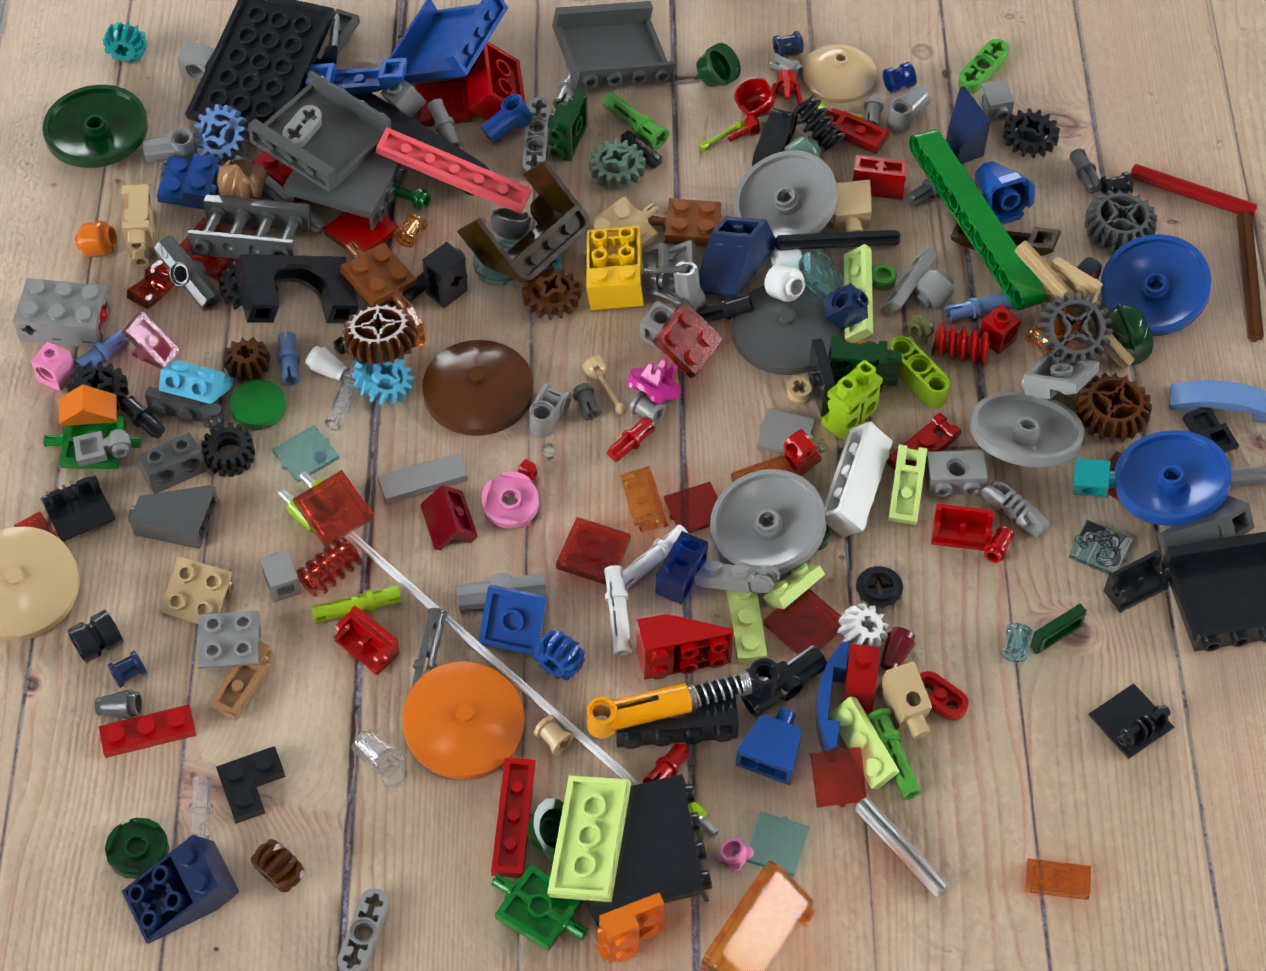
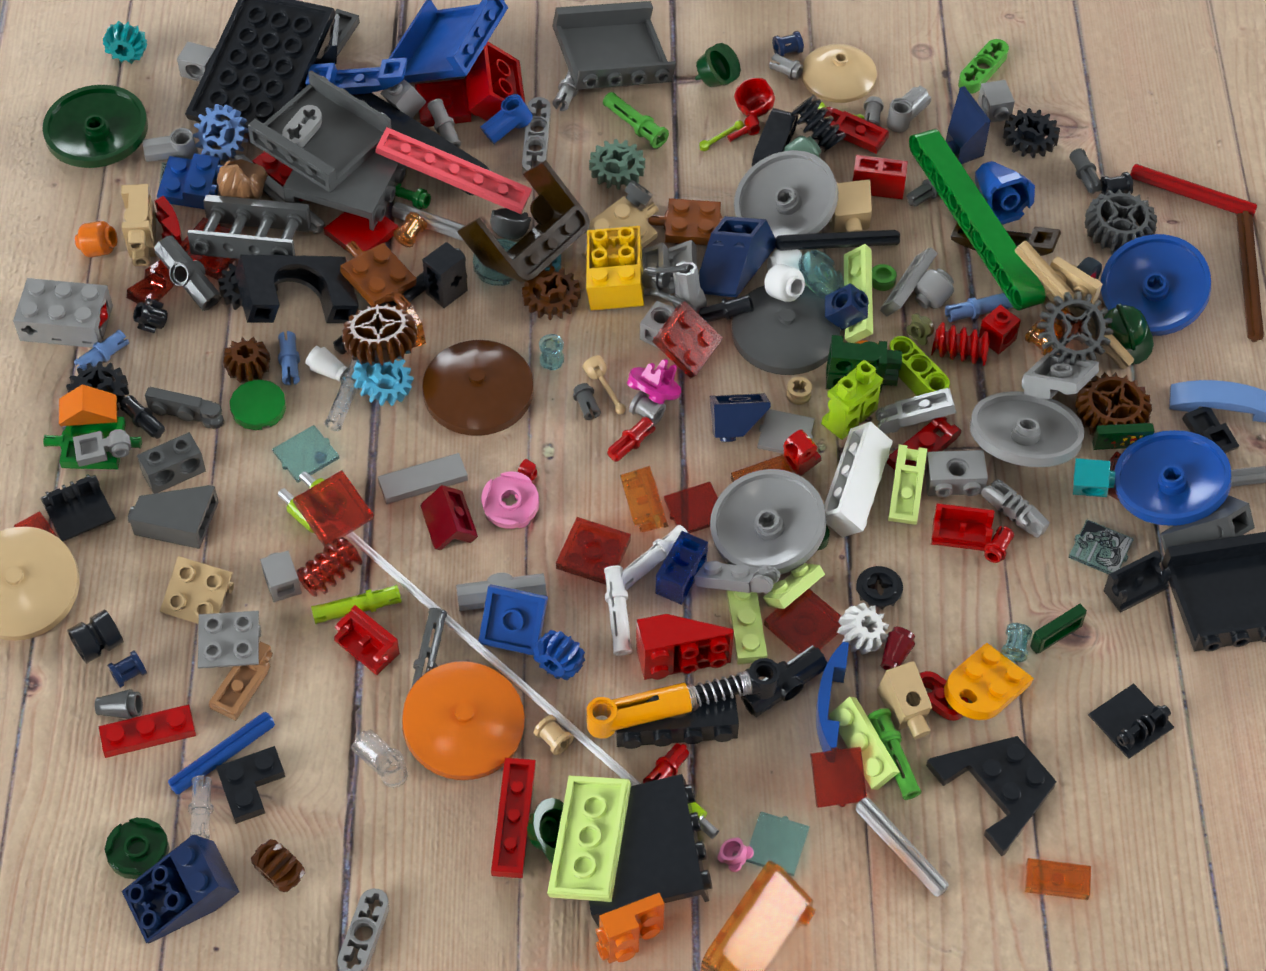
(53, 366): bright pink brick -> none
(150, 315): none -> black gear
(150, 341): clear pink slope -> none
(168, 219): none -> red slope
(194, 382): medium azure plate -> none
(222, 752): none -> blue axle
(232, 462): black tyre -> none
(433, 221): none -> light grey axle
(533, 912): green plate -> none
(548, 410): light grey piece -> none
(551, 348): none -> clear light blue bush
(568, 126): dark green plate -> none
(637, 194): none -> dark grey plate
(653, 158): black axle -> none
(736, 414): none -> dark blue slope
(771, 747): blue torso -> none
(786, 85): red plant -> none
(820, 375): black plate -> none
(862, 675): red slope -> none
(899, 77): clear blue wheel -> none
(915, 410): none -> light grey hinge
(987, 681): none -> light orange plate
(1008, 775): none -> black wing
(1120, 435): none -> dark green tile

